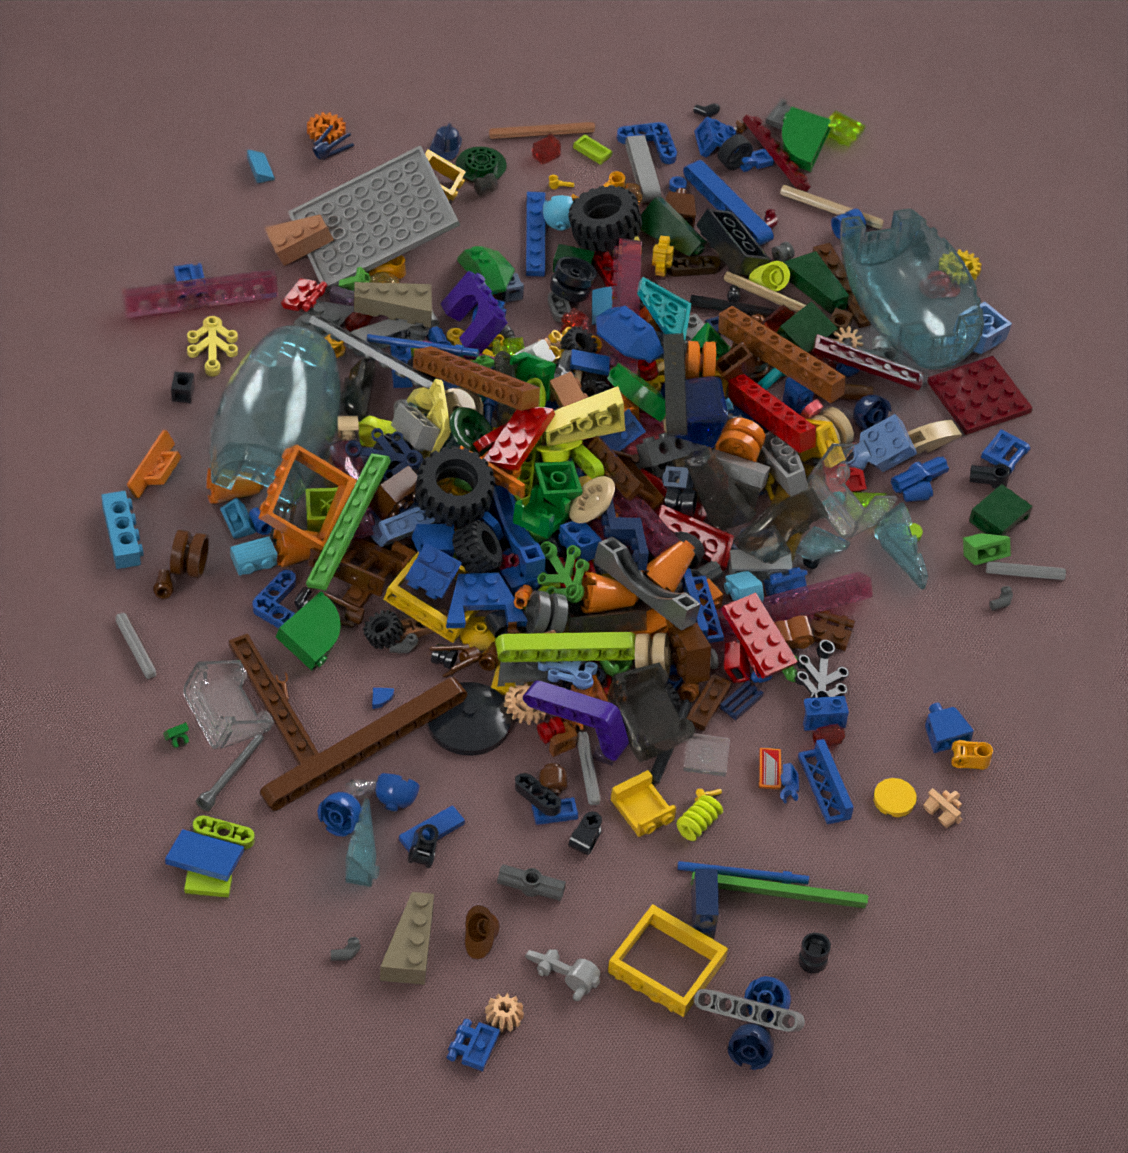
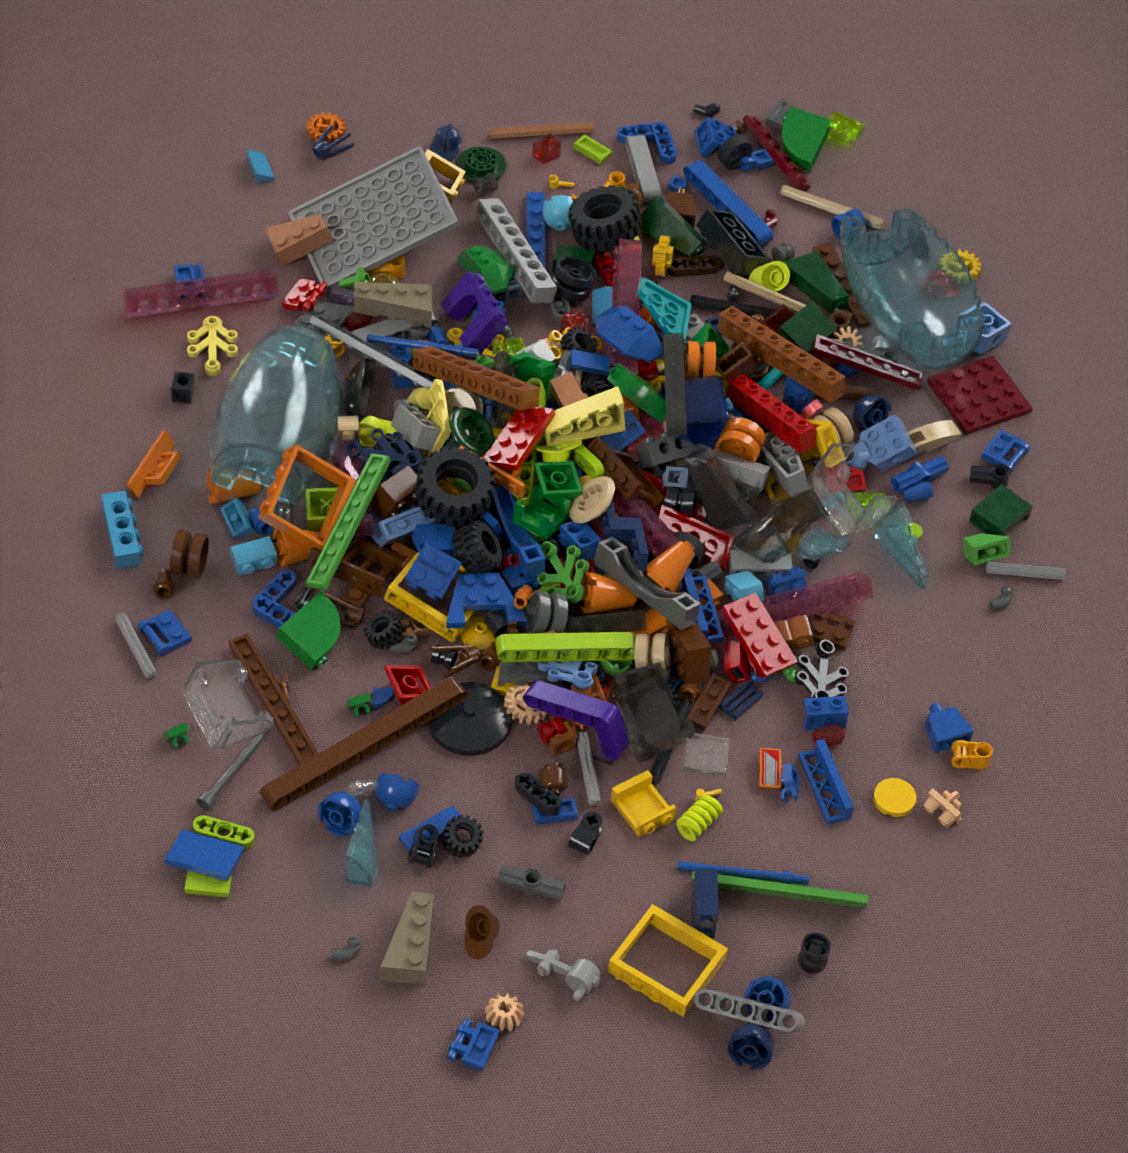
(169, 628): none -> blue plate
(359, 701): none -> green tile
(407, 681): none -> red slope
(456, 846): none -> black tyre
(488, 439): red beam -> none
(516, 250): none -> light grey brick

